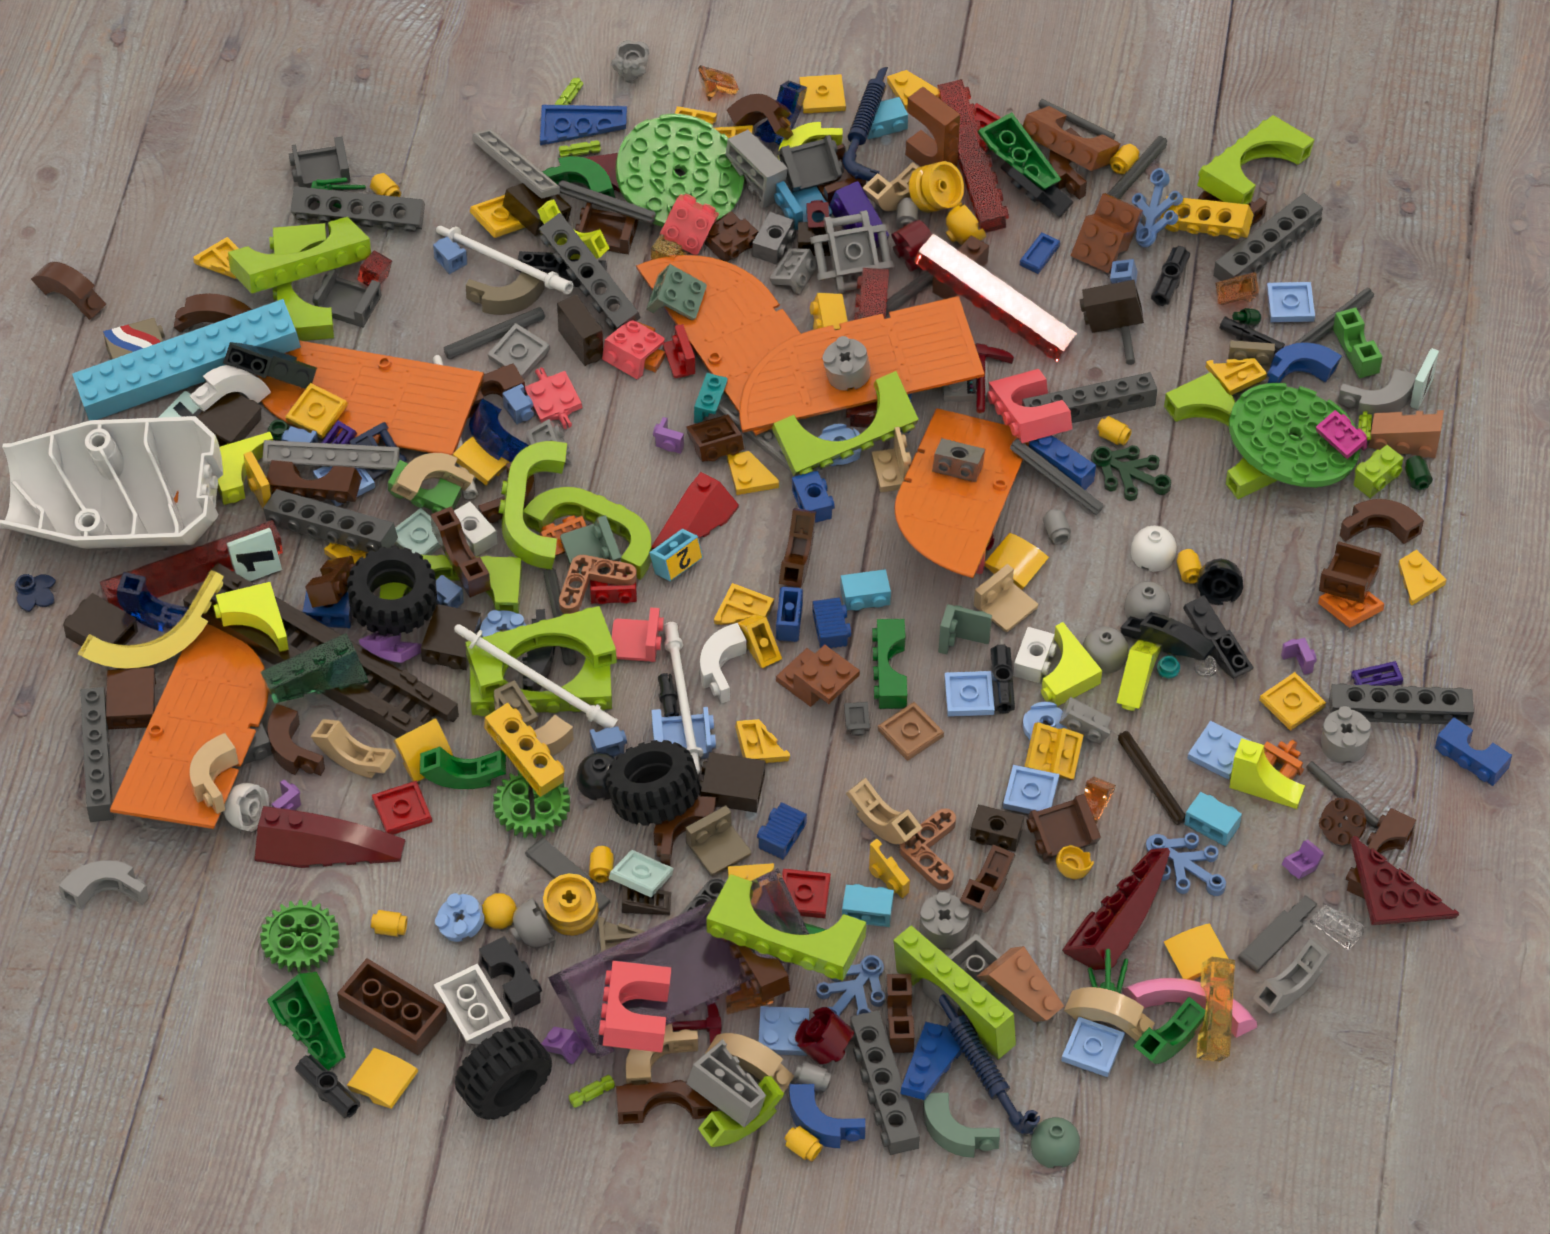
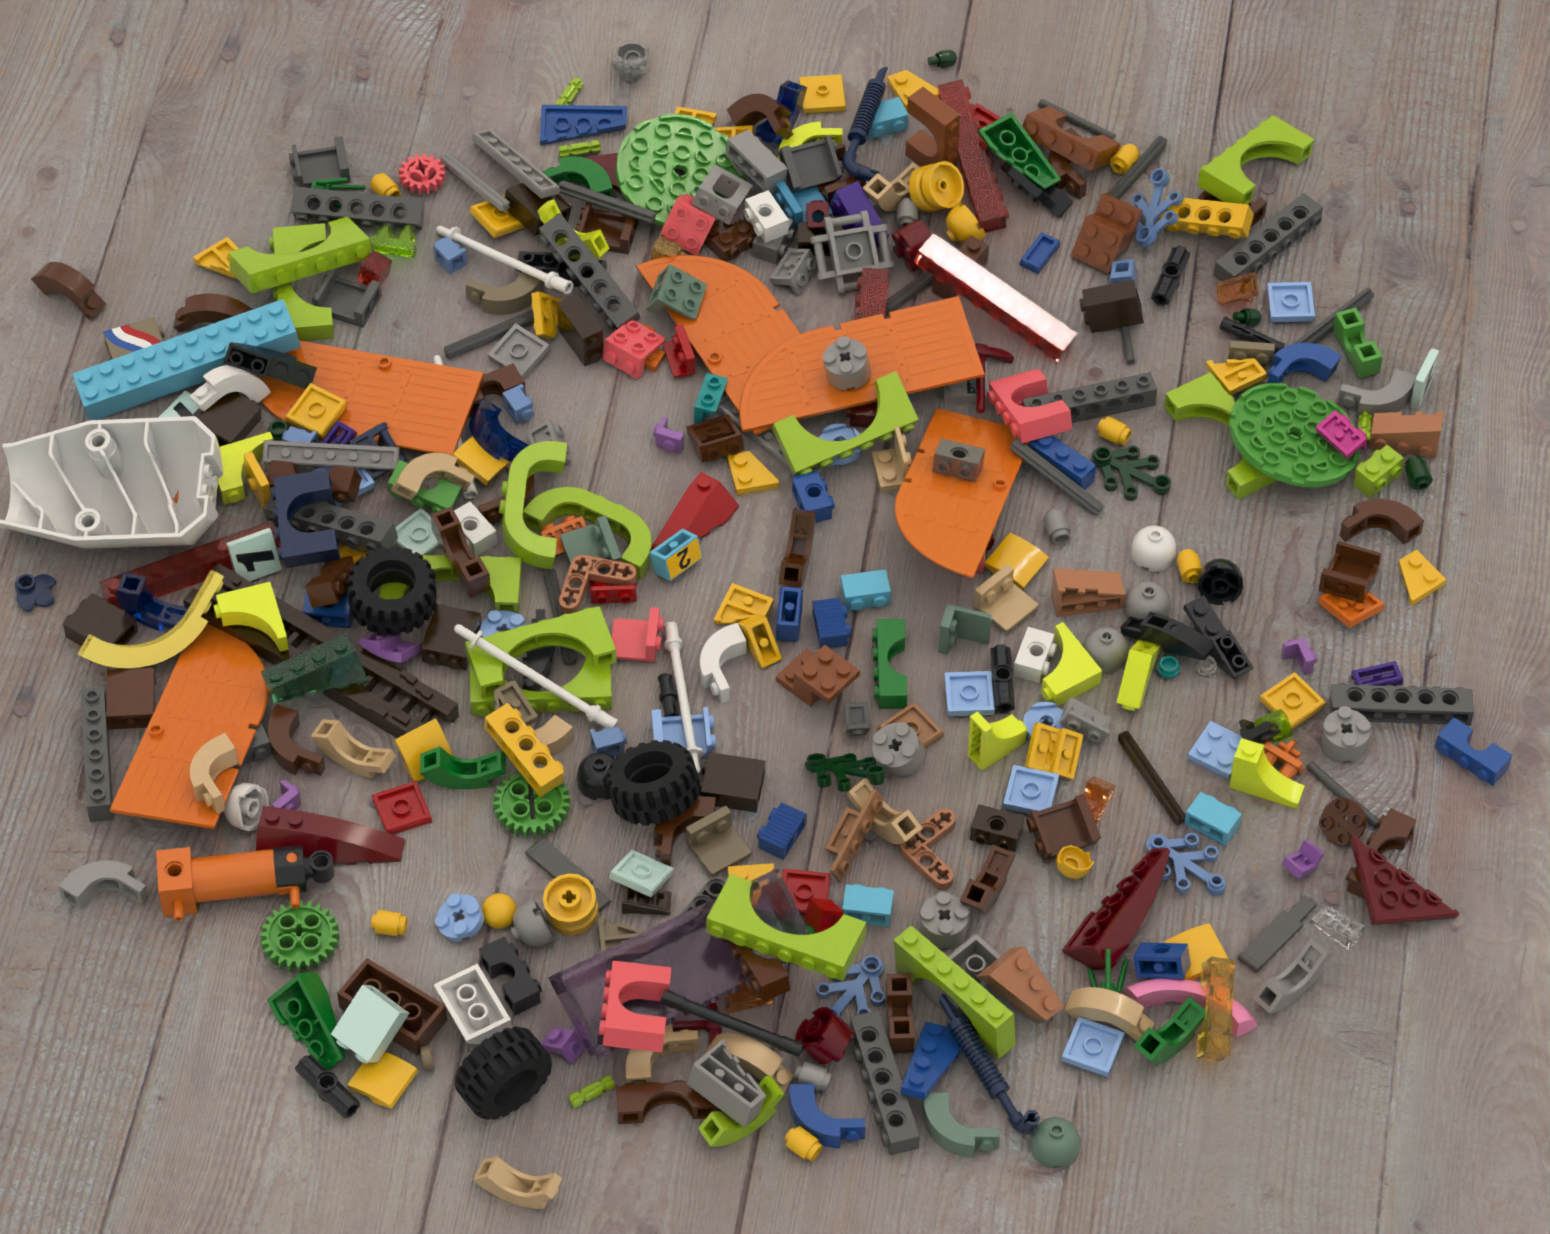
(278, 871): none -> orange piece
(291, 494): none -> dark blue arch
(369, 1024): none -> light aqua brick
(402, 246): none -> clear neon green tile
(422, 174): none -> coral gear
(427, 1058): none -> dark tan tile
(448, 593): medium blue brick -> none
(475, 182): none -> light grey axle
(515, 1186): none -> tan arch
(545, 314): none -> yellow wing
(553, 397): coral plate -> none
(601, 864): yellow brick -> none
(683, 1004): none -> black piece
(715, 80): clear orange slope -> none
(719, 180): none -> light grey panel
(758, 742): yellow wing -> none
(766, 216): none -> white brick
(779, 1028): light blue plate -> none
(822, 914): none -> red panel
(828, 310): yellow brick -> none
(850, 765): none -> dark green plant
(850, 833): none -> medium nougat bracket
(887, 870): yellow wing -> none
(895, 737): none -> light grey brick
(943, 58): none -> dark green cylinder
(993, 740): none -> neon yellow arch
(1086, 591): none -> nougat wedge
(1162, 960): none -> blue brick
(1260, 733): none -> black bracket
(1281, 719): none -> clear neon green brick

